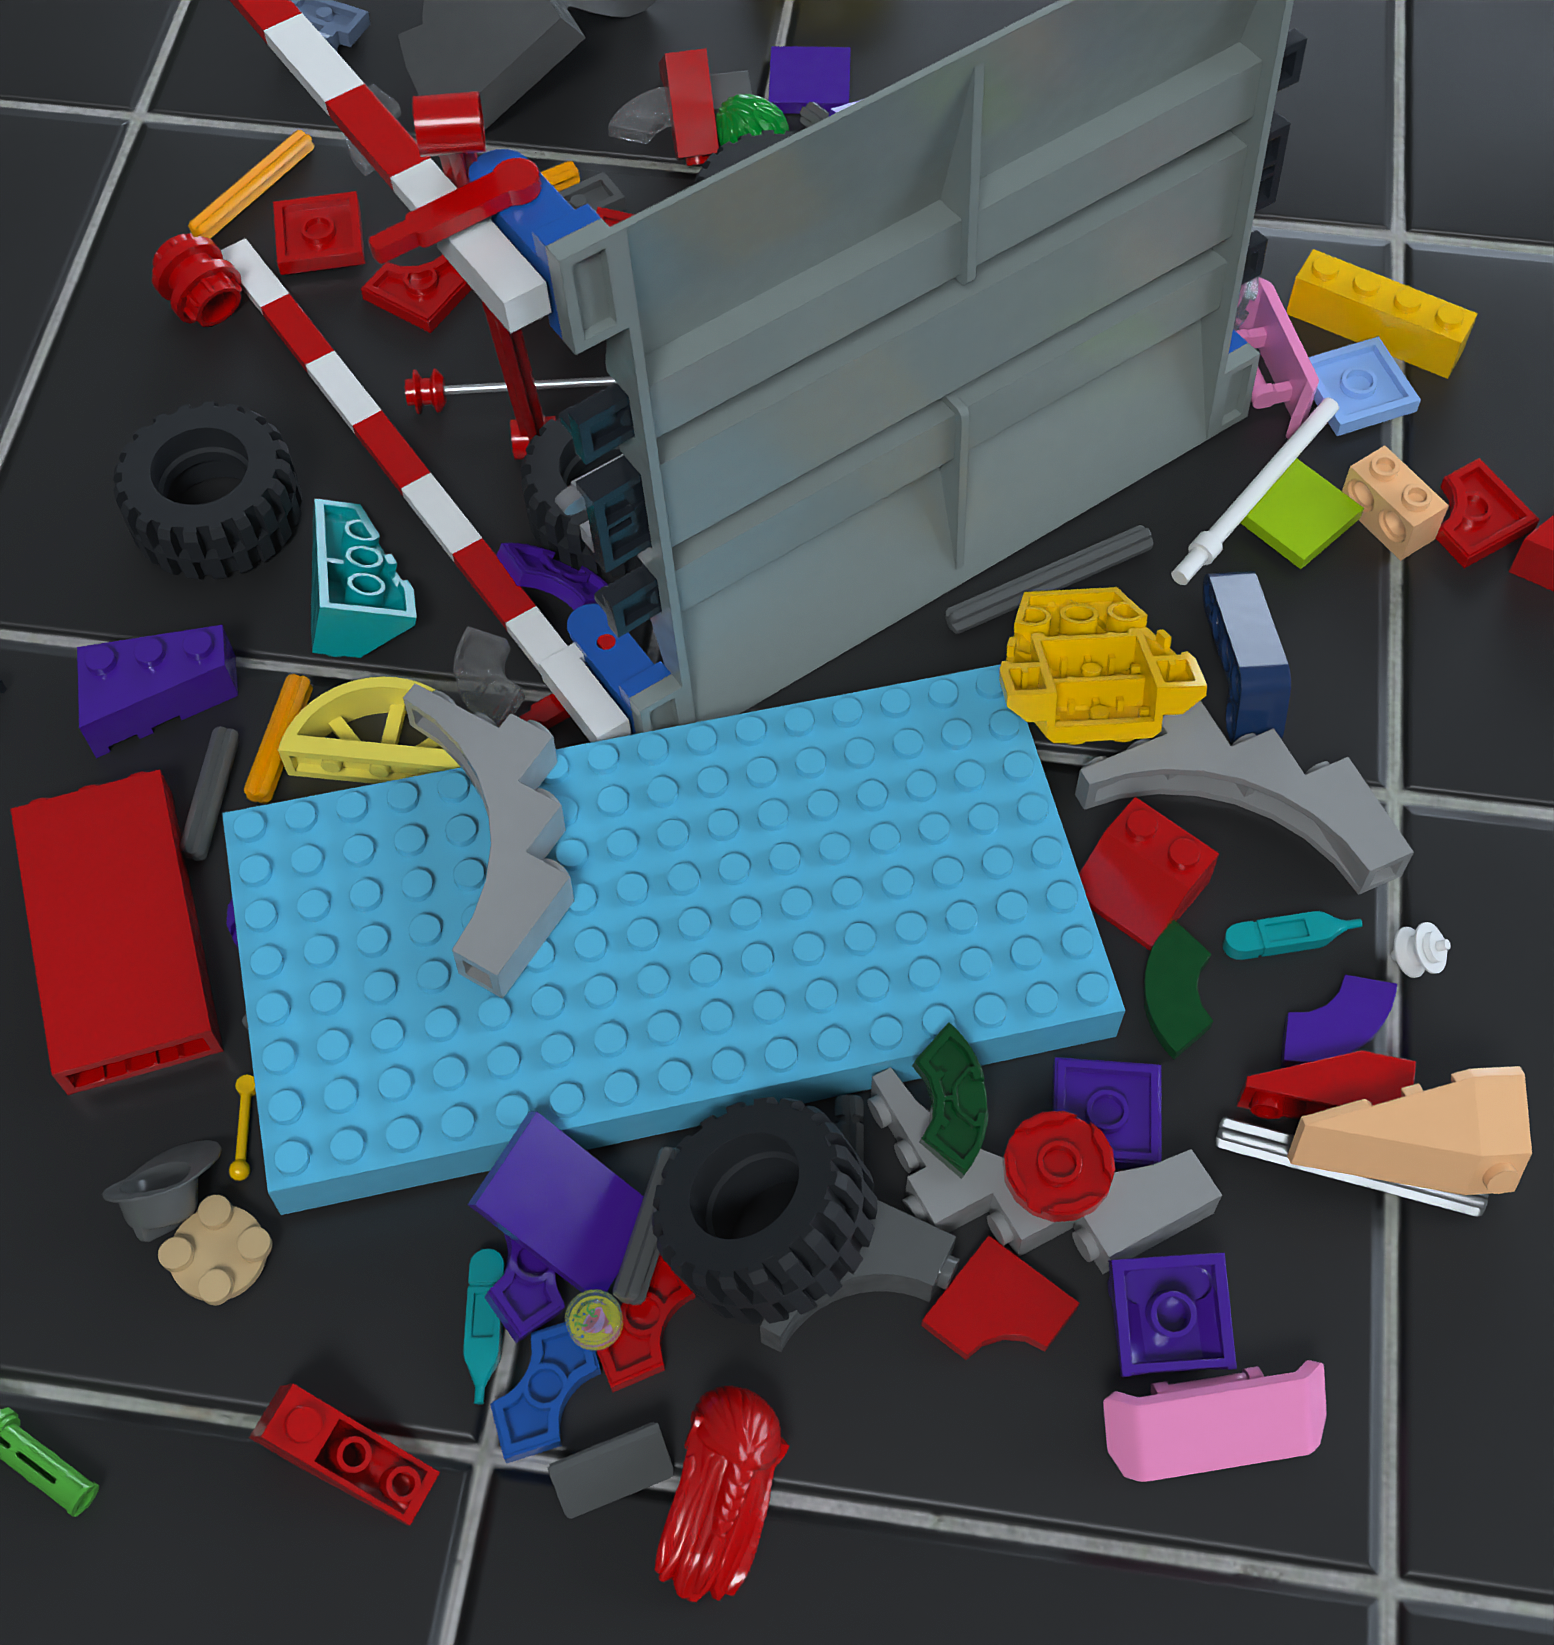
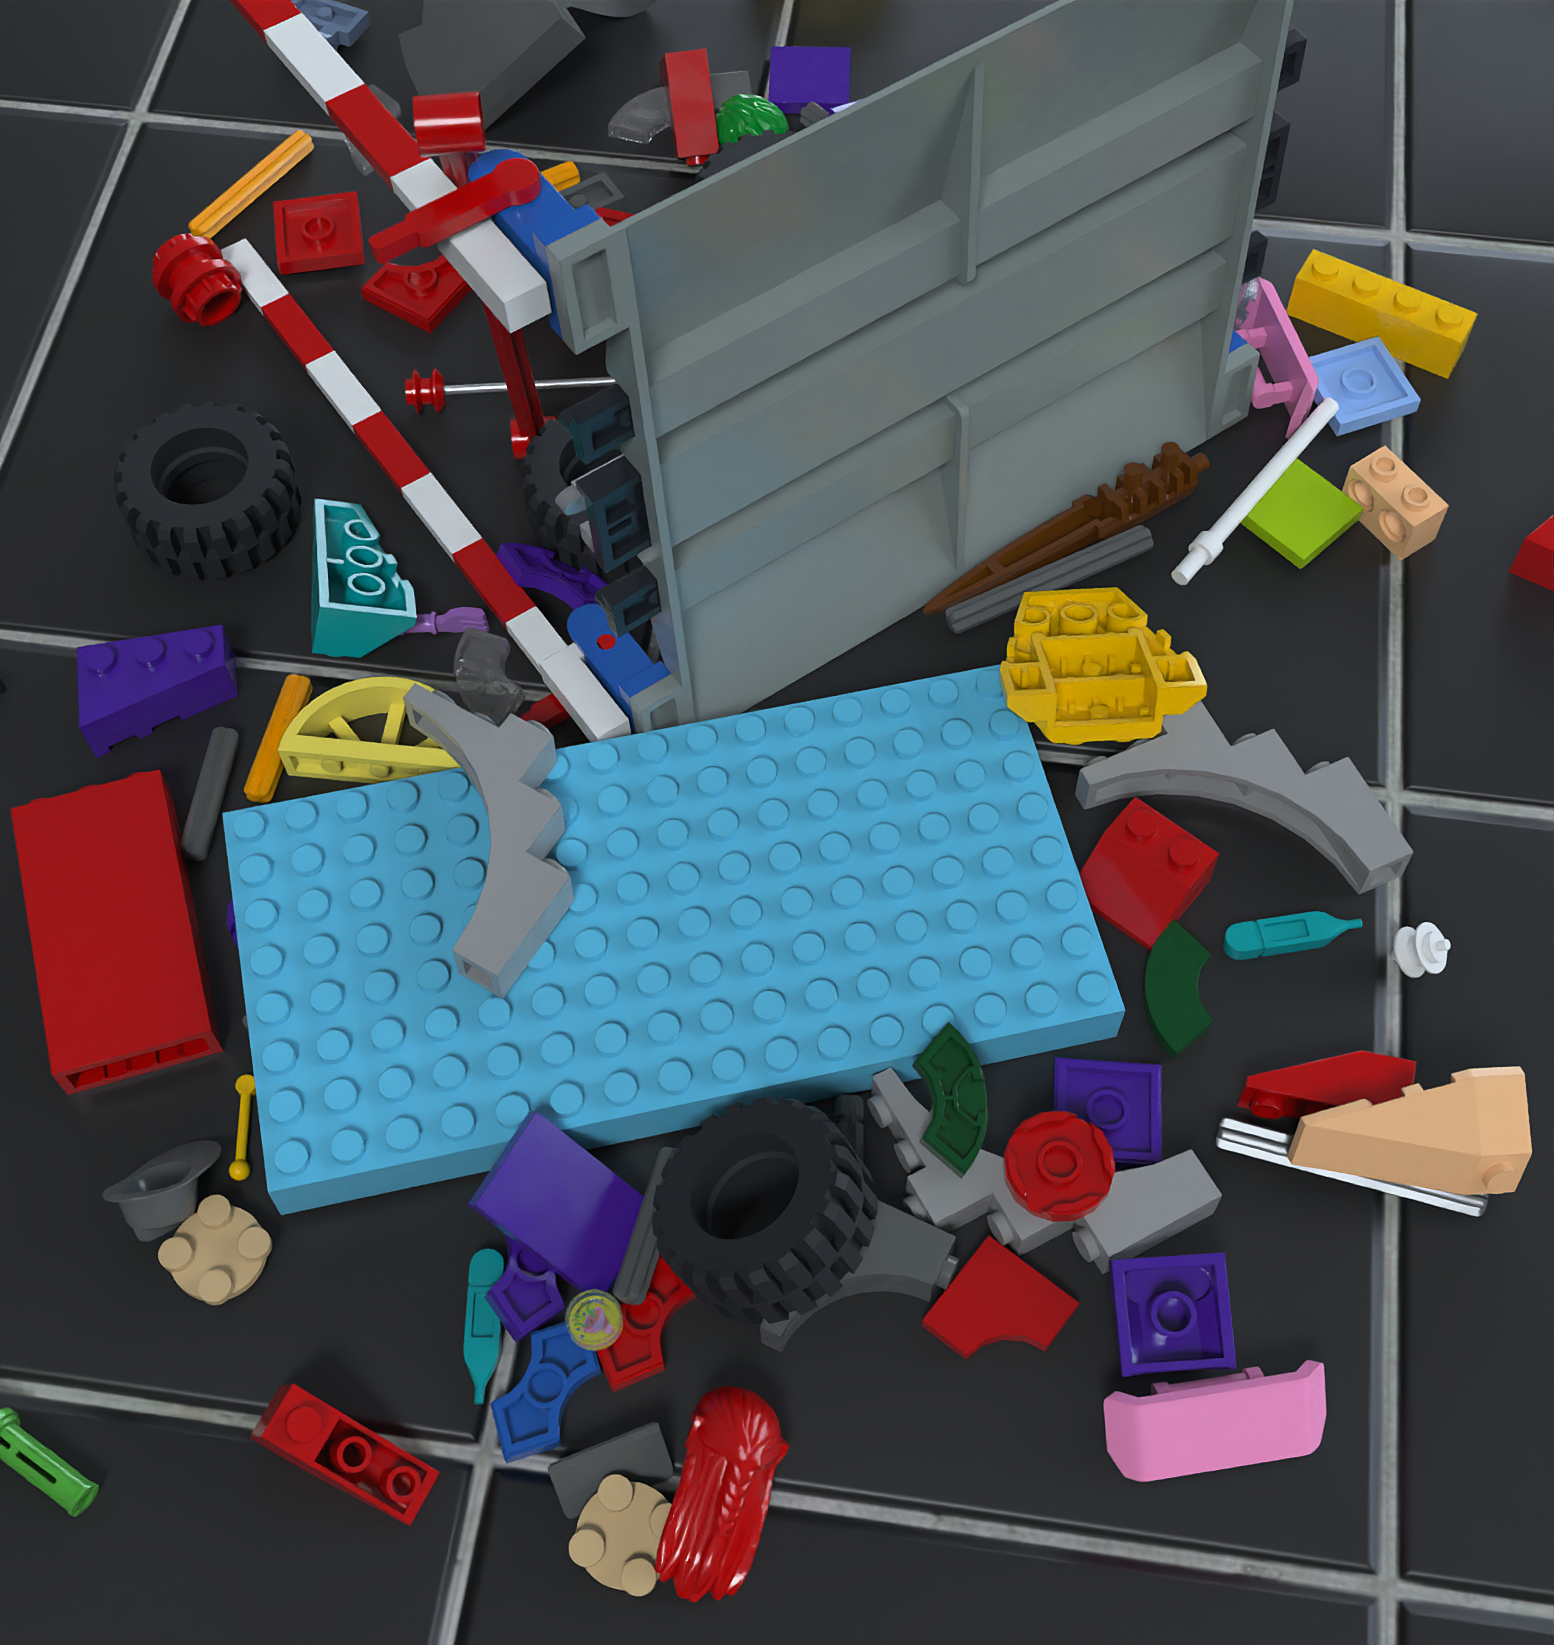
(453, 621): none -> medium lavender piece
(621, 1535): none -> tan piece
(1137, 497): none -> reddish brown piece
(1249, 653): dark blue beam -> none
(1341, 1025): dark purple tile -> none
(1482, 514): red tile -> none

